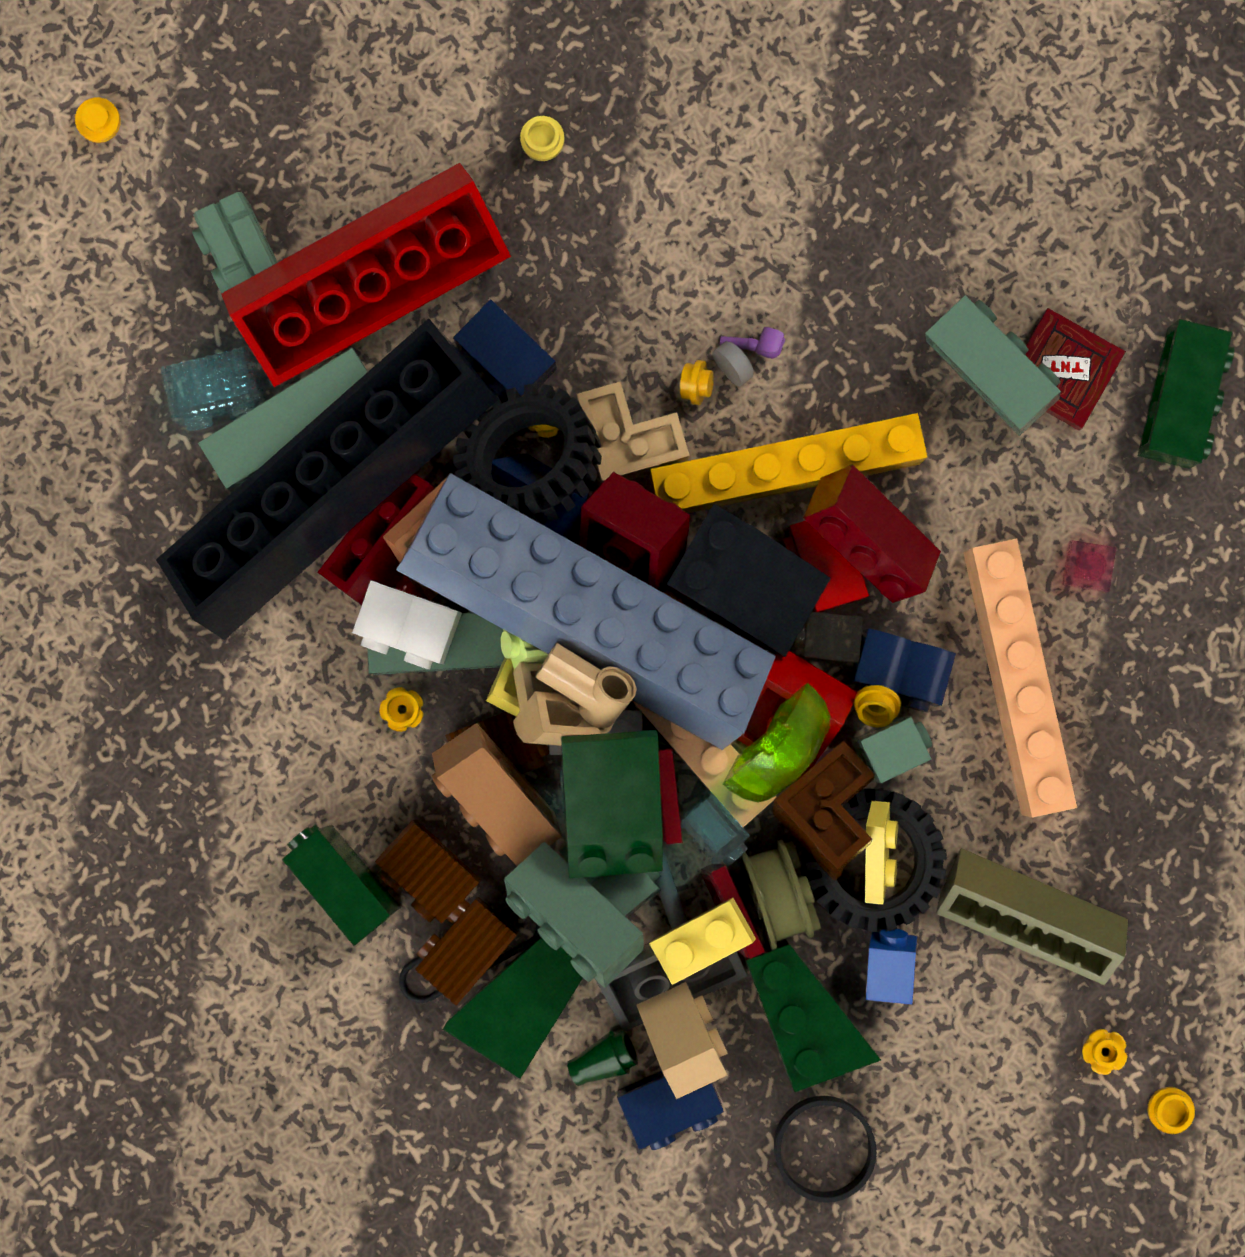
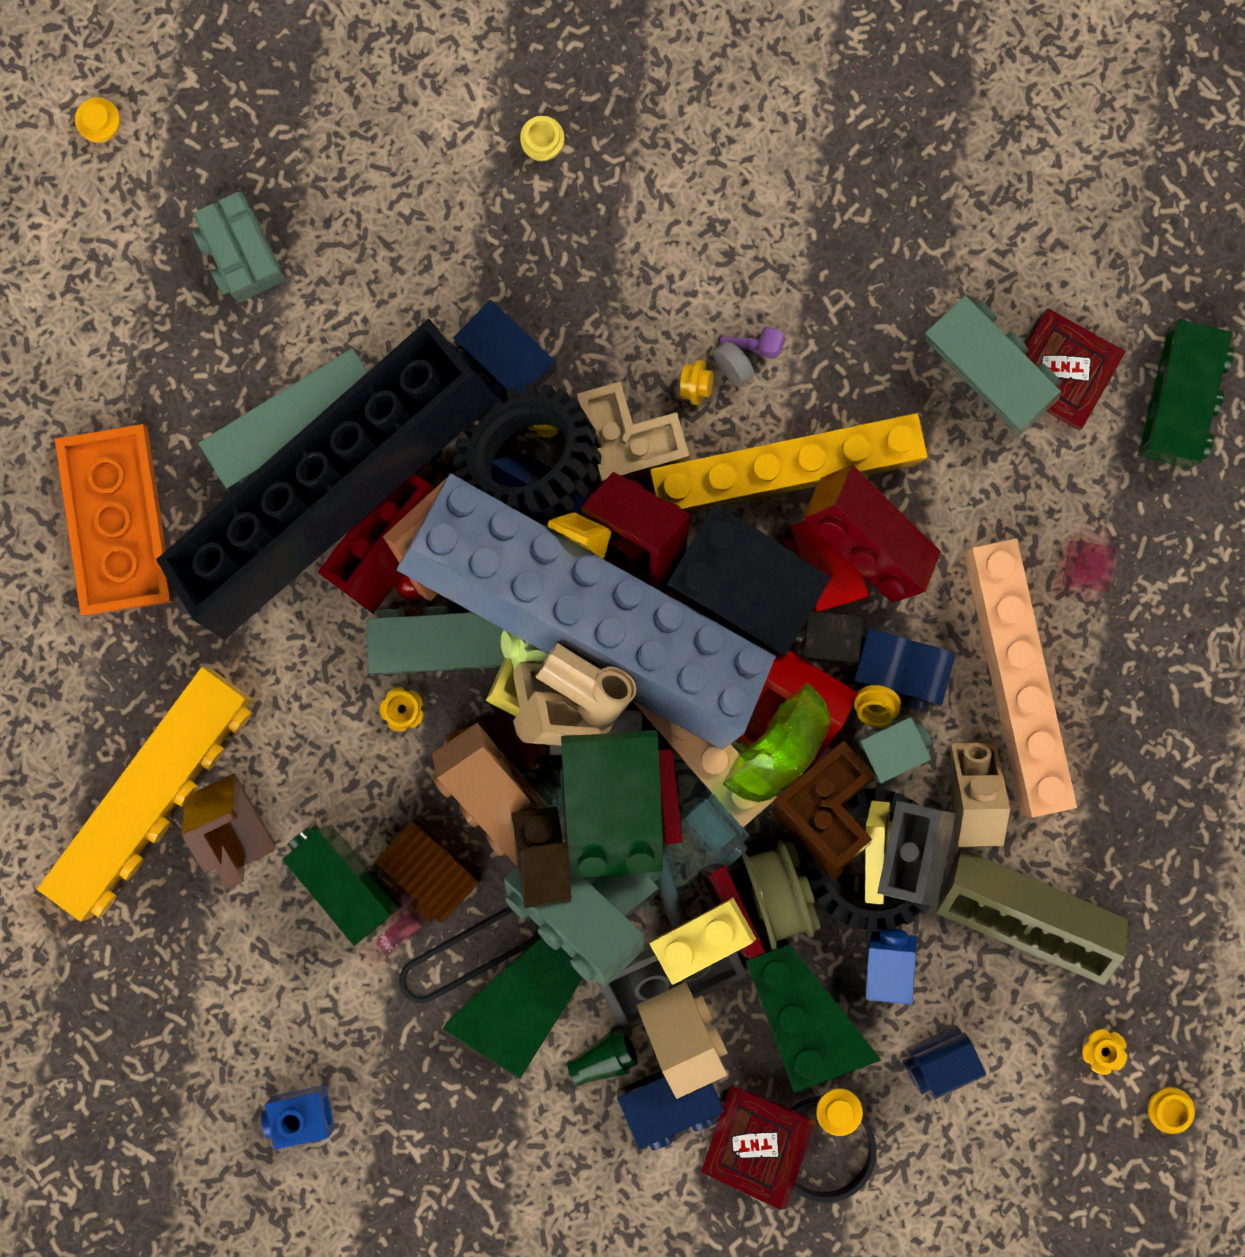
(113, 519): none -> orange plate
(146, 795): none -> yellow brick
(213, 388): clear light blue brick -> none
(224, 829): none -> reddish brown panel
(298, 1117): none -> blue brick
(366, 274): red brick -> none
(398, 935): none -> clear pink tile
(407, 624): white brick -> none
(465, 950): reddish brown brick -> none
(541, 857): none -> dark brown slope
(582, 532): none -> yellow slope
(758, 1146): none -> dark red tile
(839, 1112): none -> yellow plate
(916, 853): none -> flat silver brick
(943, 1063): none -> dark blue brick
(978, 795): none -> tan slope

